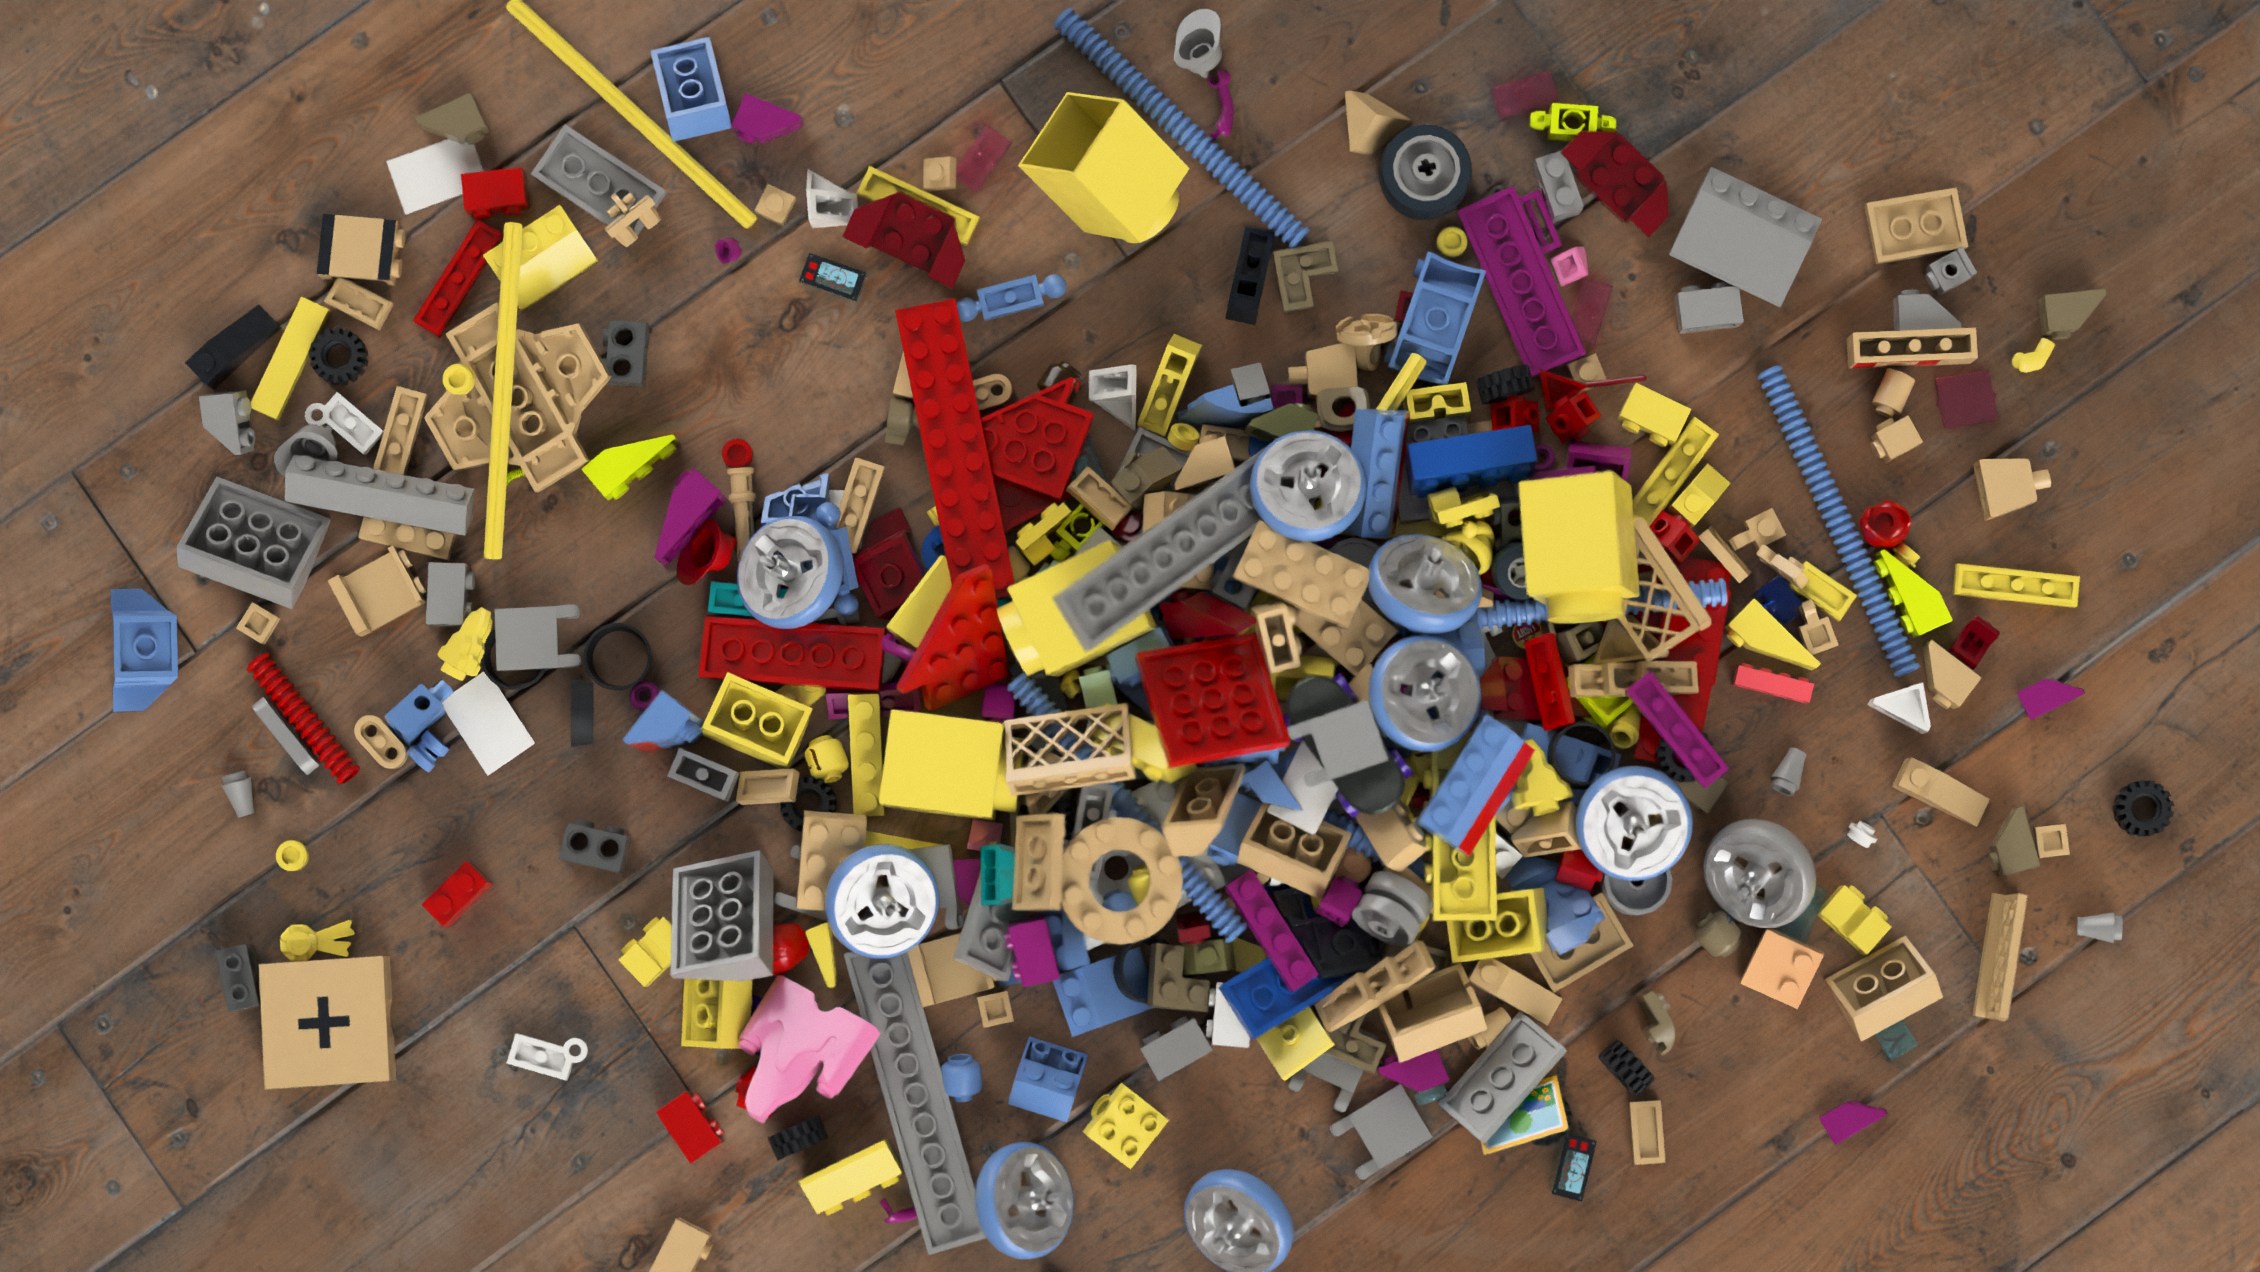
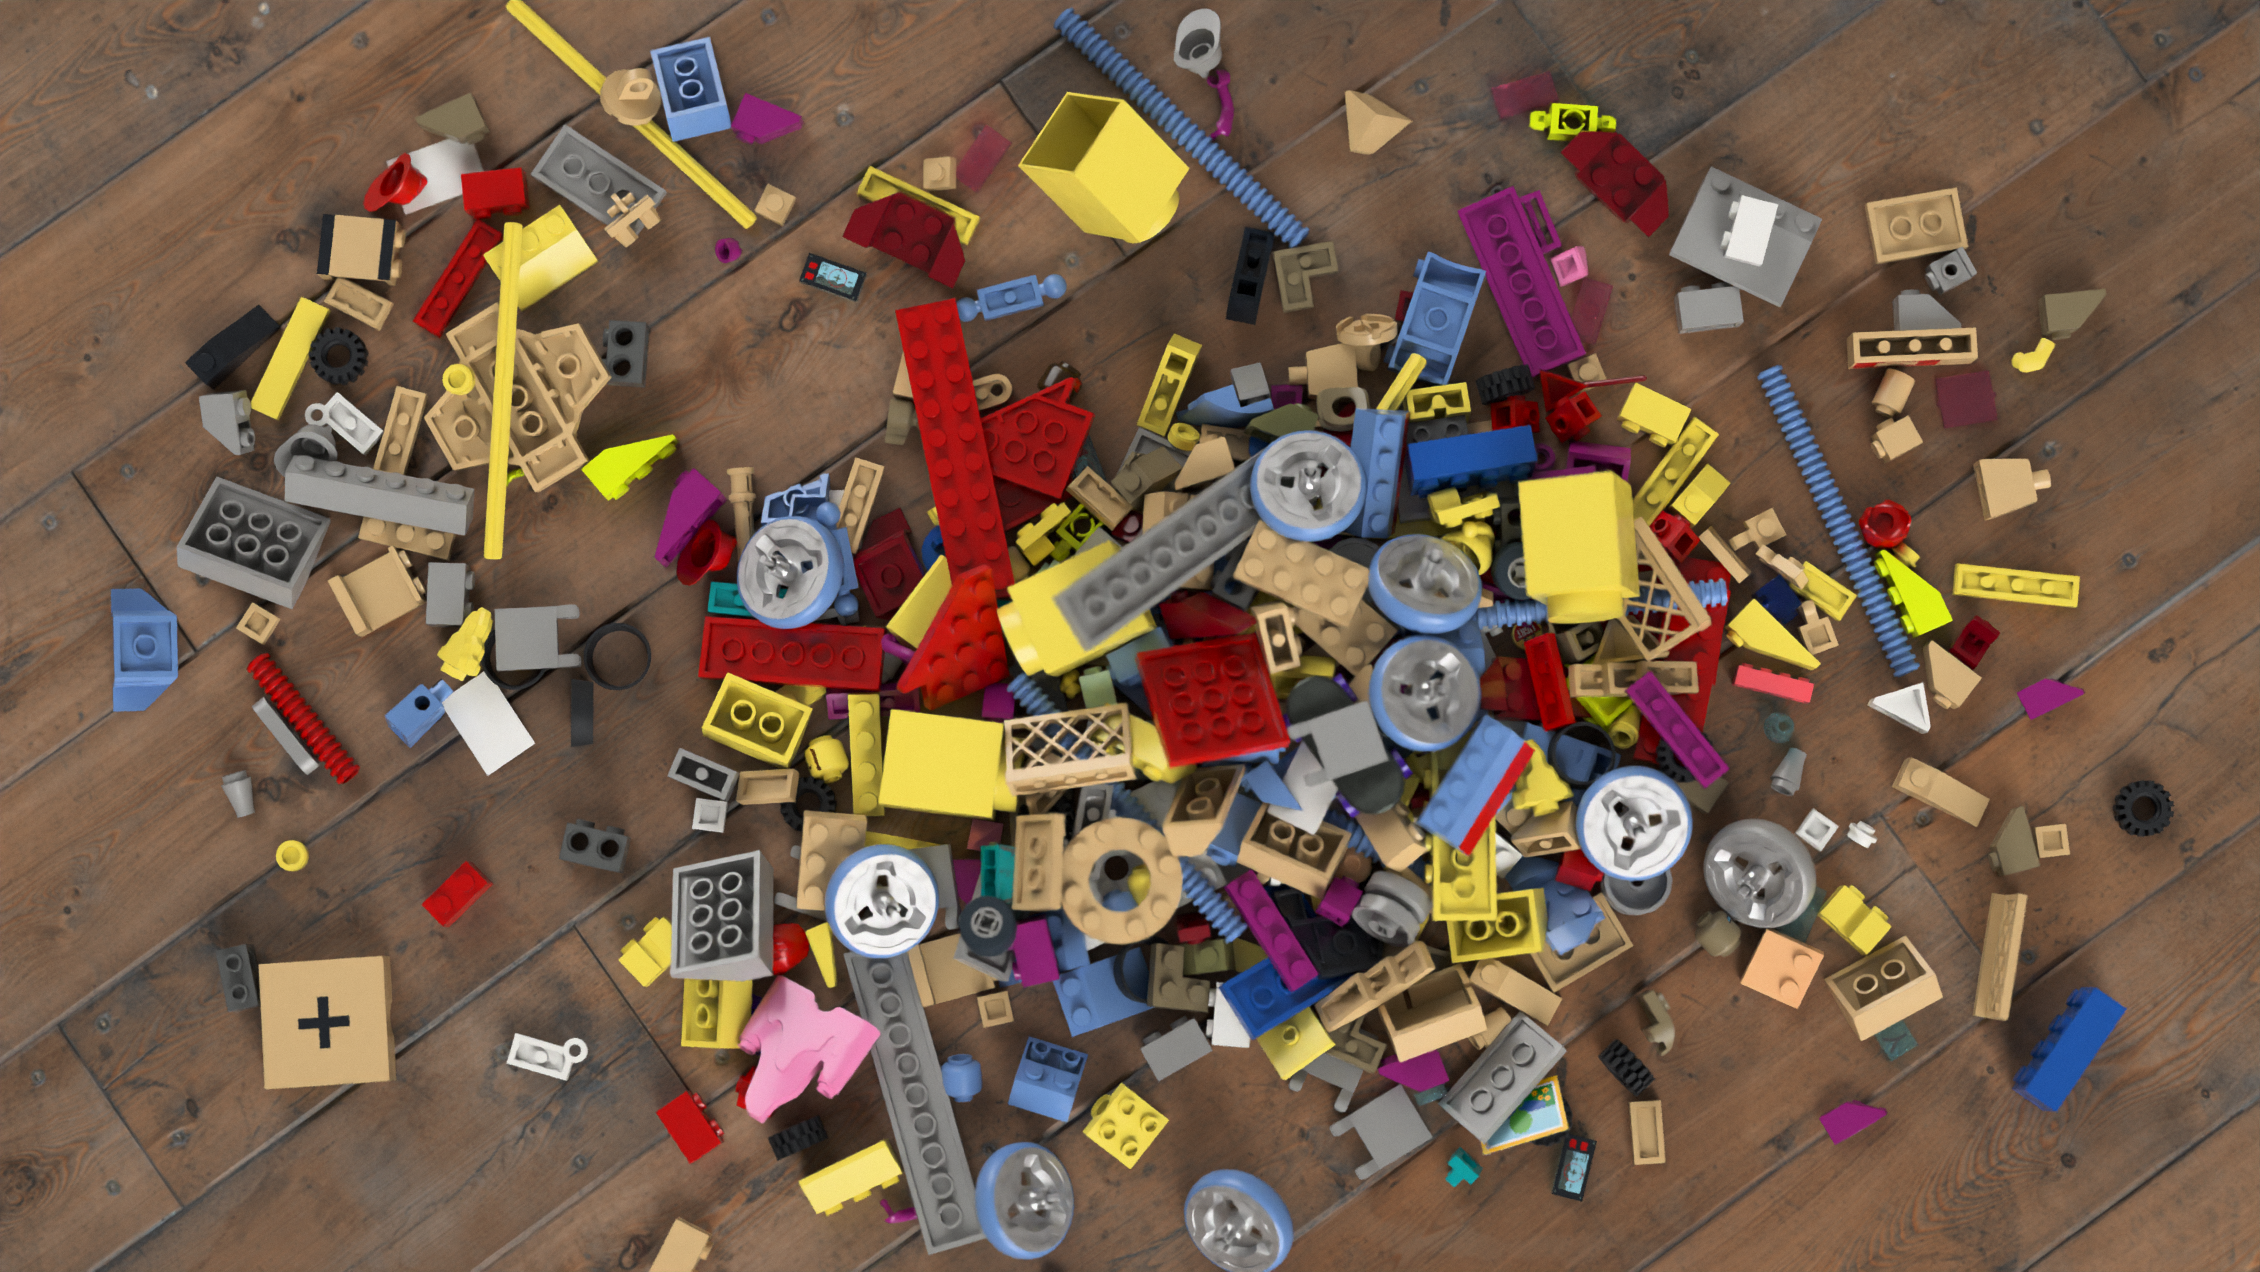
(302, 942): light yellow piece -> none
(380, 743): tan plate -> none
(396, 185): none -> red piece
(427, 751): medium blue wheel -> none
(631, 96): none -> tan tile
(636, 692): magenta plate -> none
(665, 726): medium blue slope -> none
(710, 815): none -> white tile
(737, 453): red tile -> none
(827, 202): white slope -> none
(989, 938): none -> black wheel
(1115, 392): white slope -> none
(1431, 150): wheel -> none
(1451, 242): light yellow tile -> none
(1462, 1168): none -> teal tile
(1557, 186): light grey brick -> none
(1749, 230): none -> white brick
(1772, 730): none -> clear light blue cone
(1816, 830): none -> white tile
(2068, 1048): none -> blue brick
(2102, 927): light grey cone -> none

